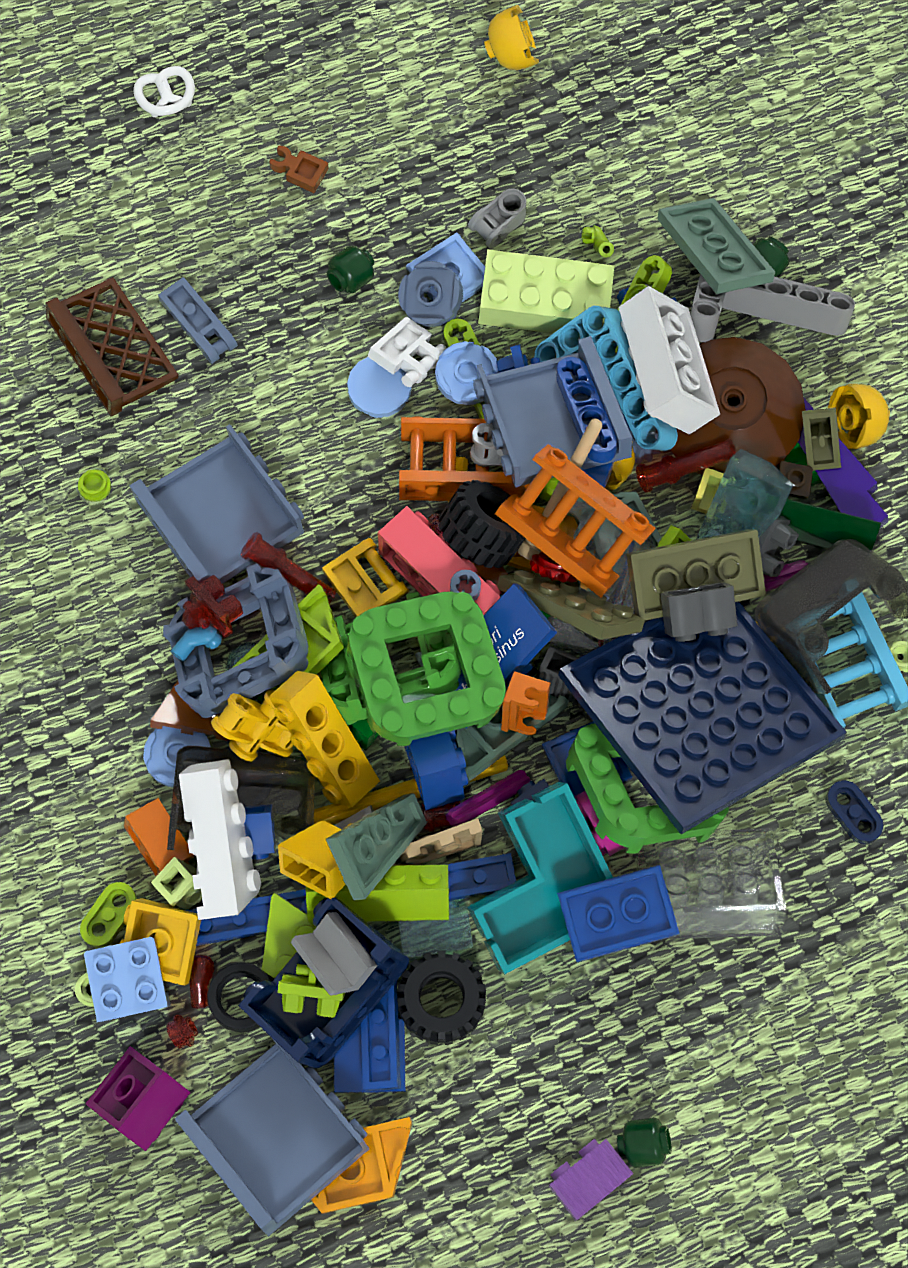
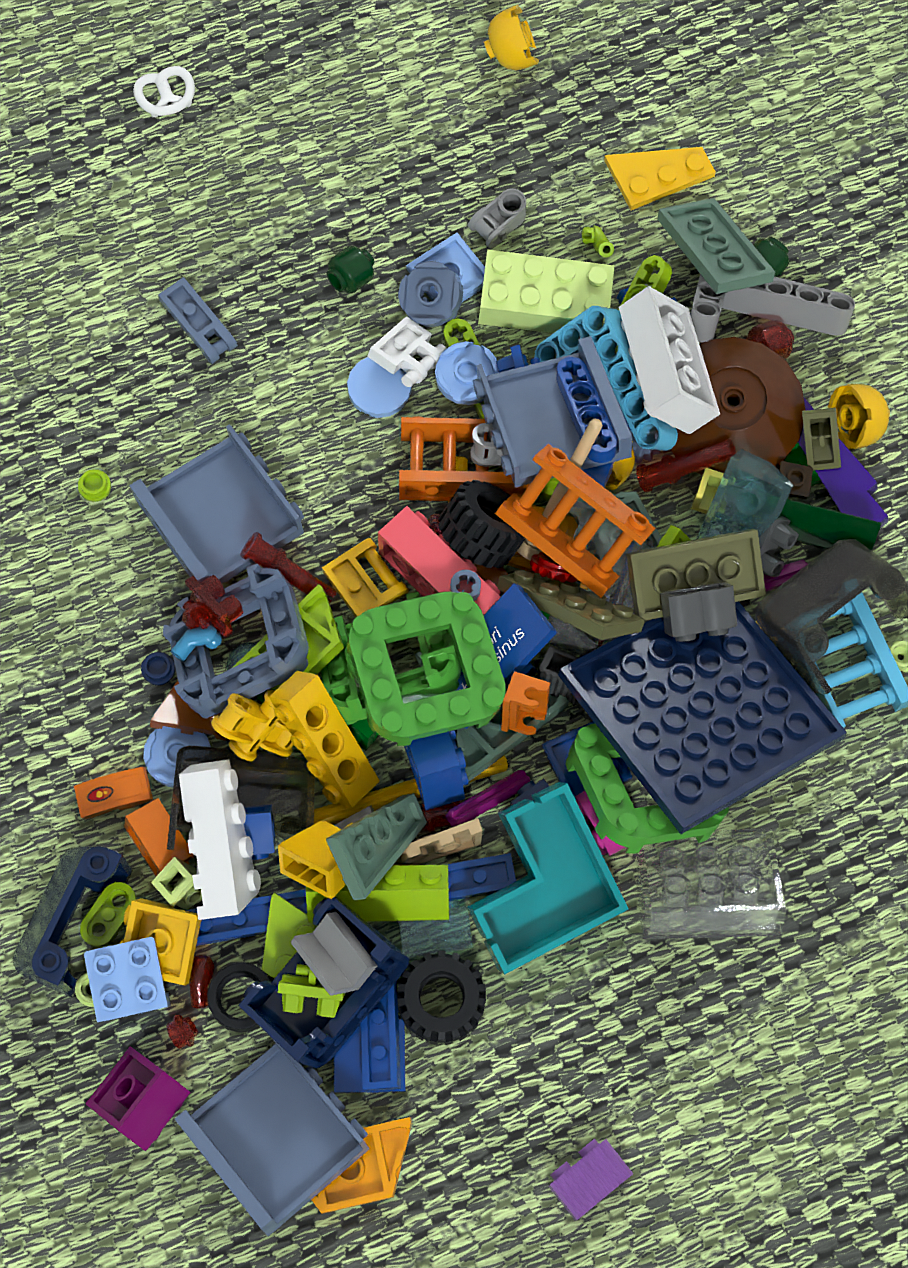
(38, 951): none -> dark blue windscreen
(91, 363): reddish brown fence -> none
(113, 792): none -> orange slope
(158, 668): none -> dark blue plate
(302, 170): dark orange plate -> none
(618, 913): blue tile -> none
(644, 1142): dark green head -> none
(656, 174): none -> yellow wing
(773, 335): none -> clear red head
(856, 811): dark blue plate -> none

